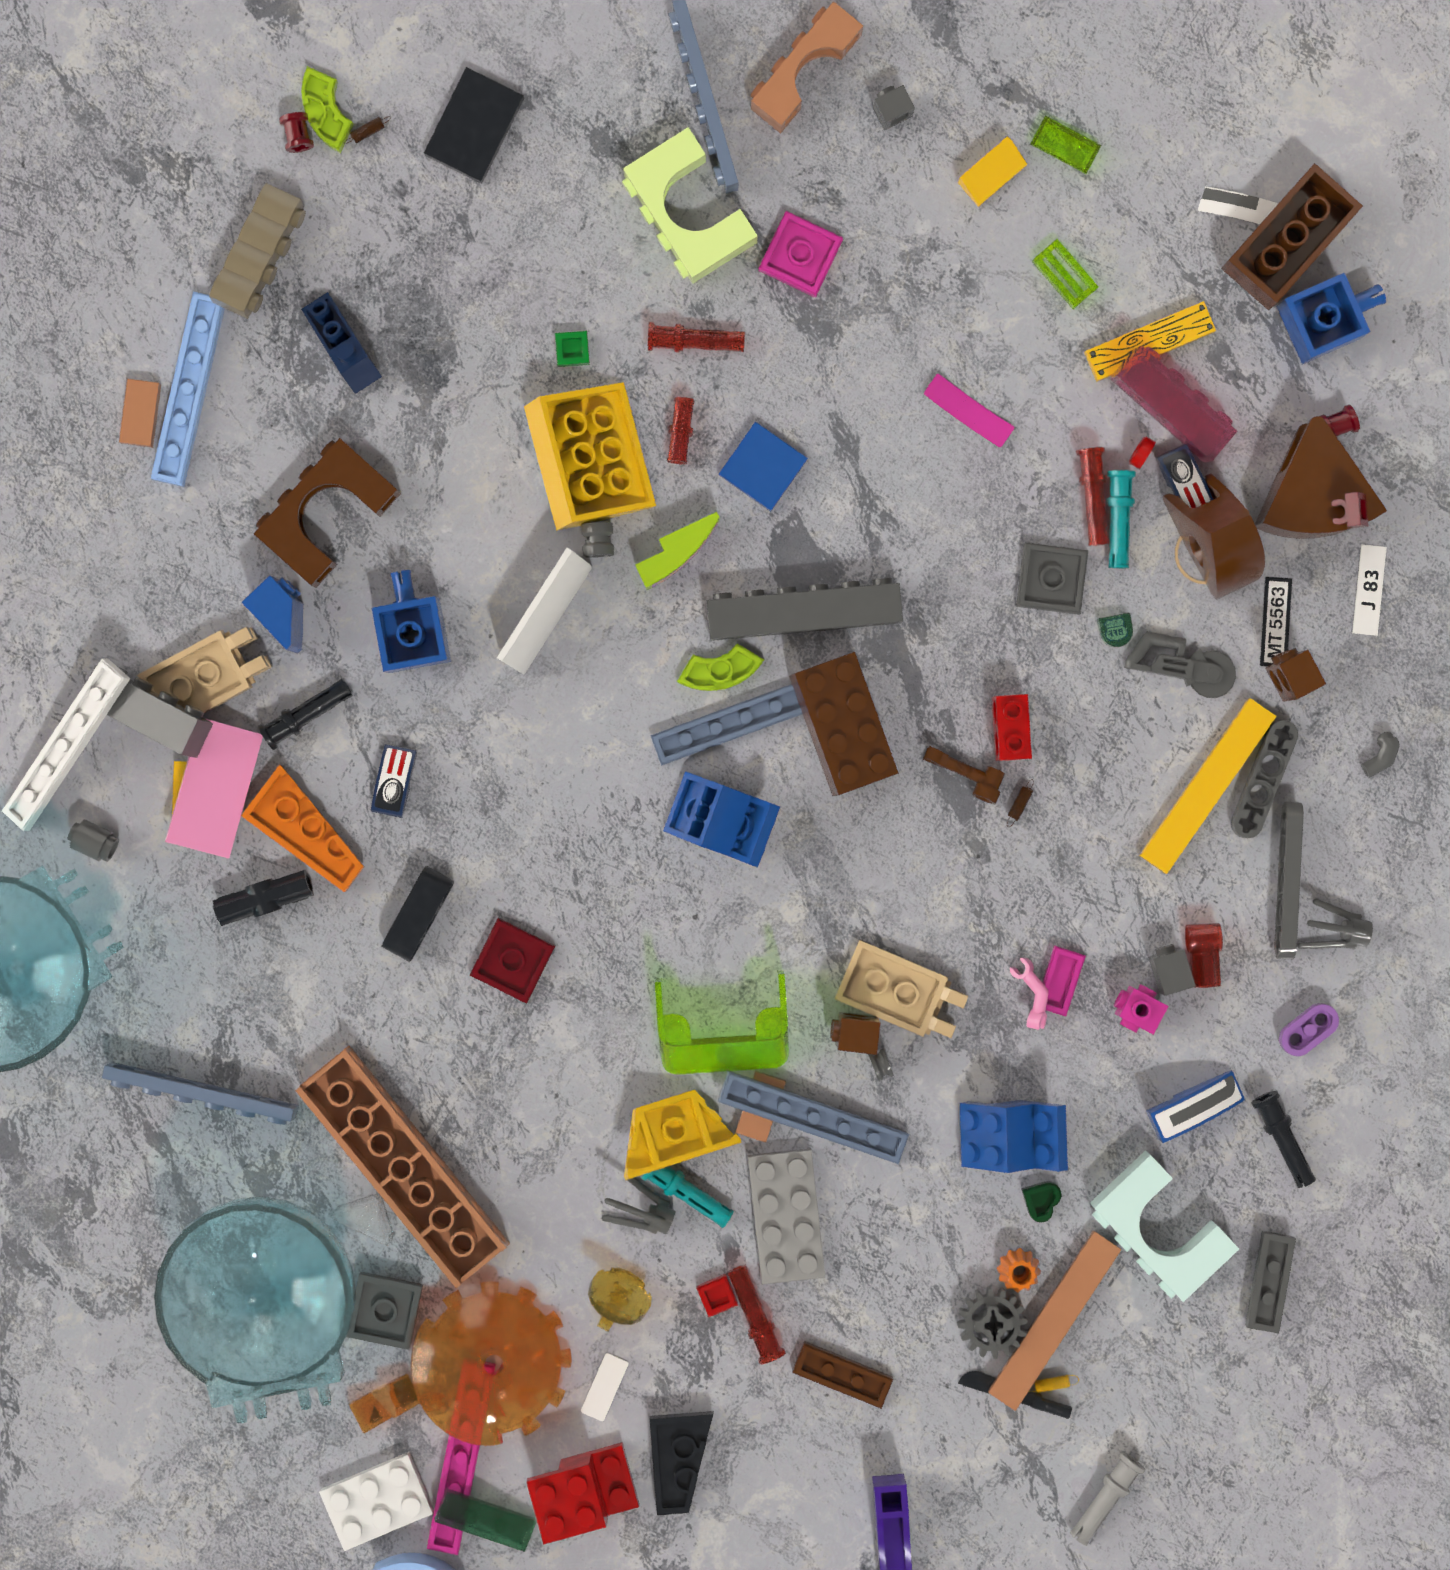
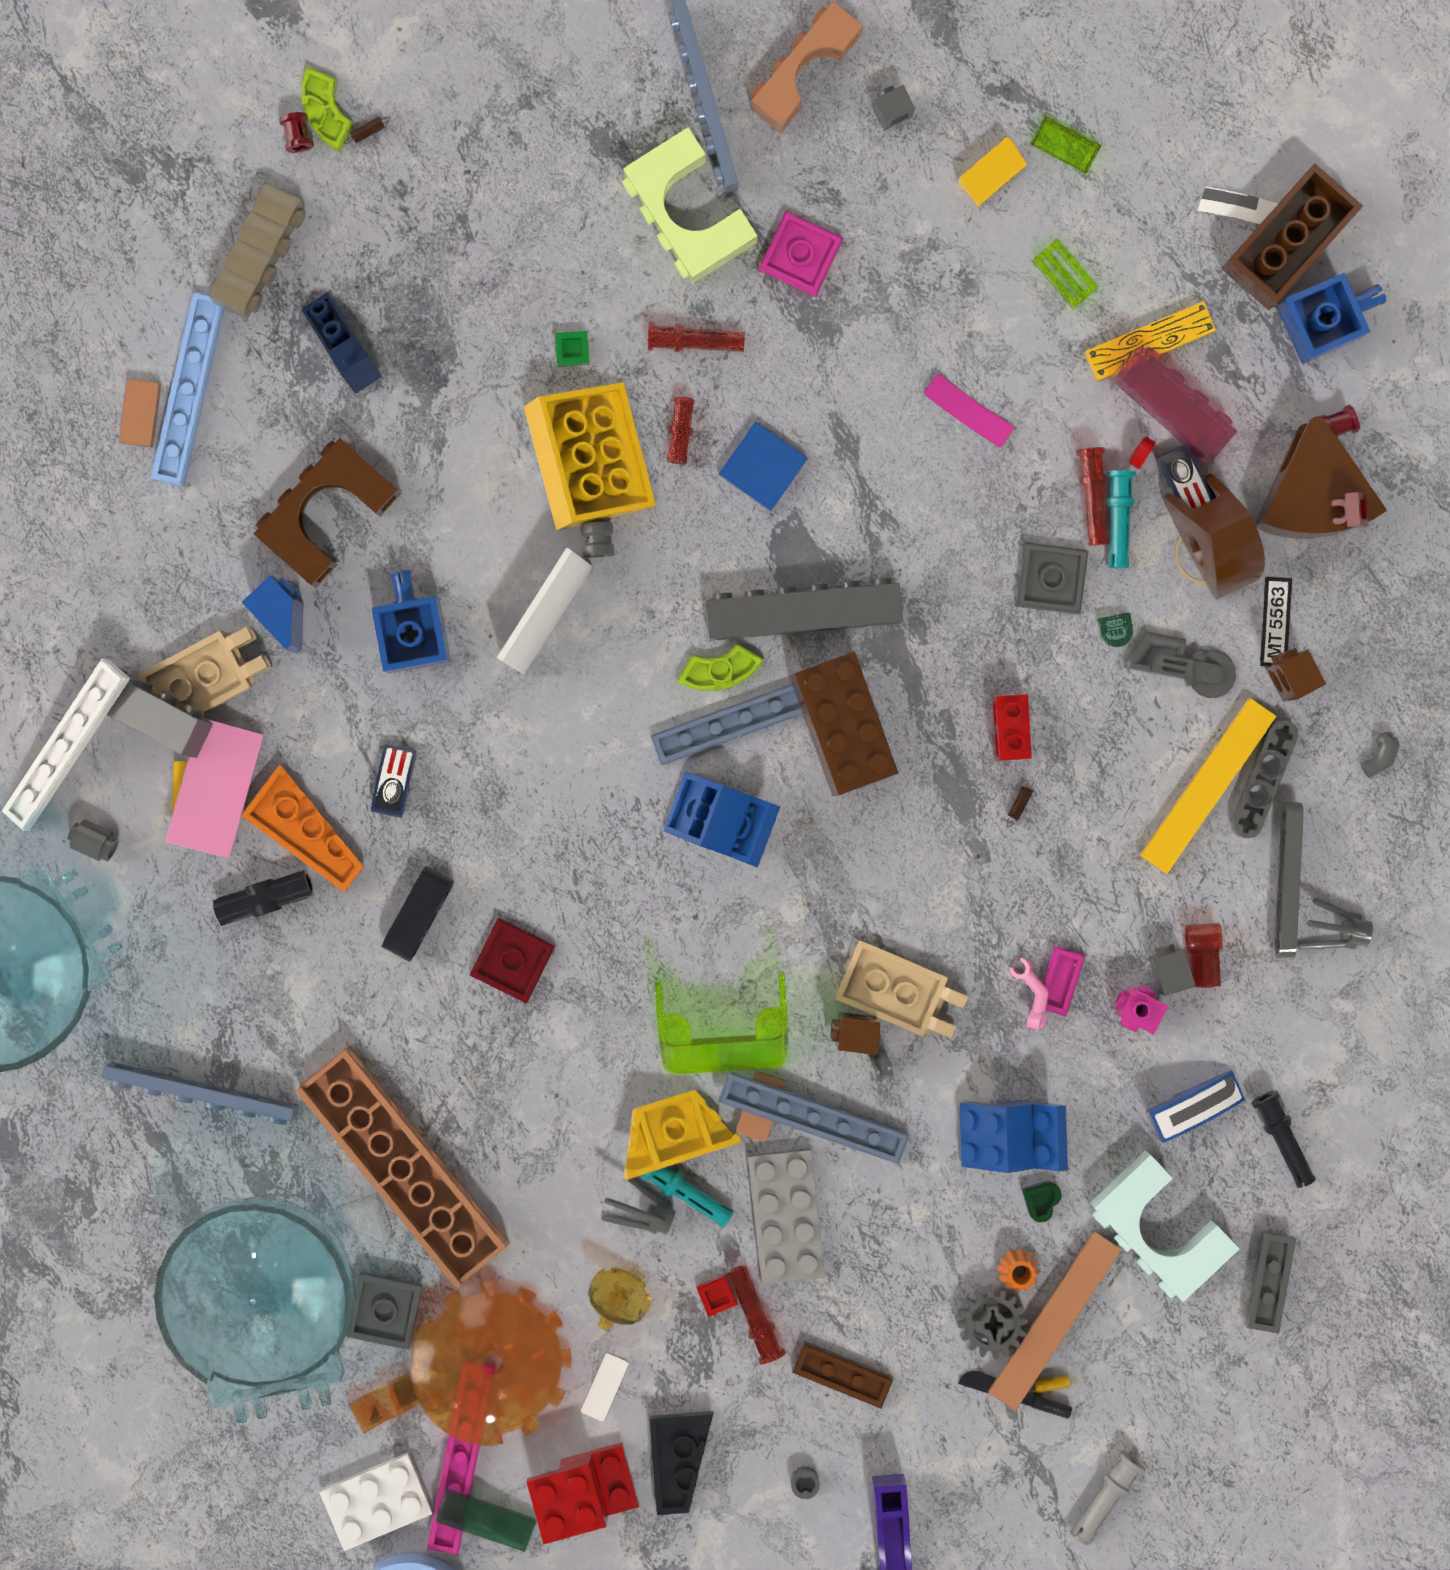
(293, 720): black pin -> none
(474, 125): black tile -> none
(677, 551): lime slope -> none
(805, 1472): none -> dark grey bush
(987, 782): reddish brown brick -> none
(1308, 1030): medium lavender plate -> none
(1369, 590): white sticker -> none

